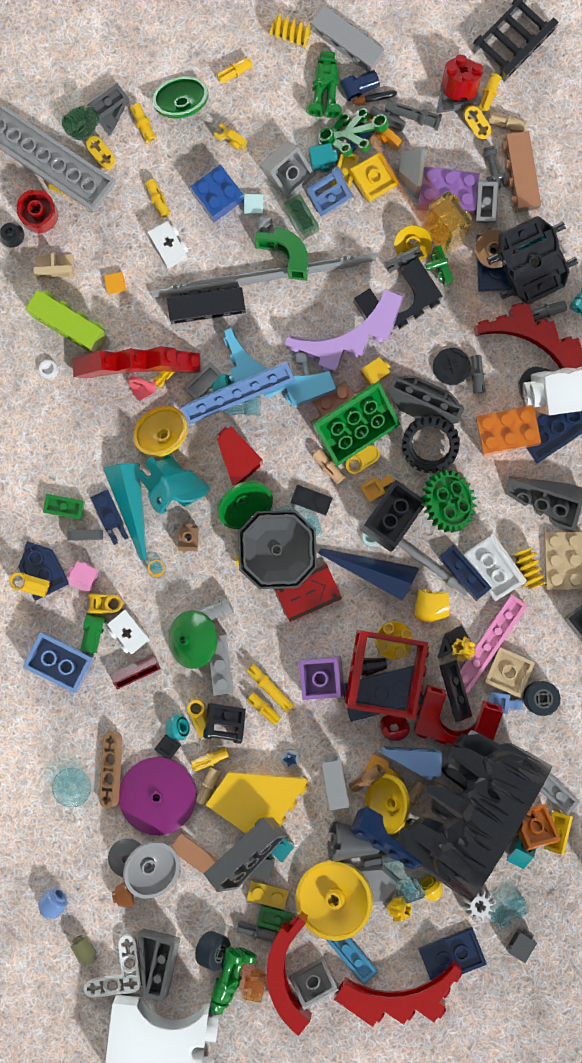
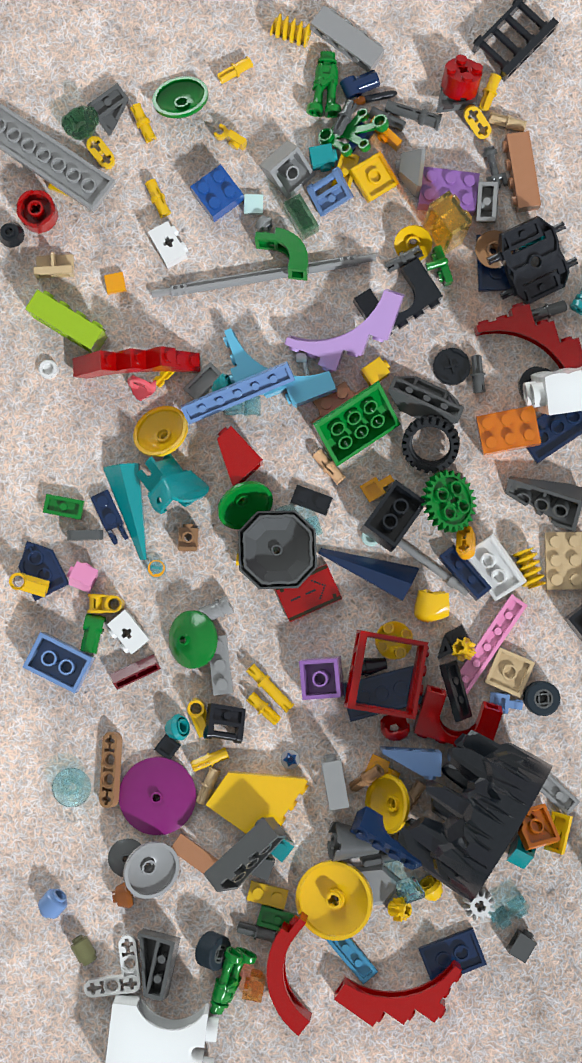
(206, 305): black brick -> none
(314, 983): light grey slope -> none
(344, 117): none -> dark grey axle
(365, 458): yellow piece -> none
(470, 542): none -> light orange beam

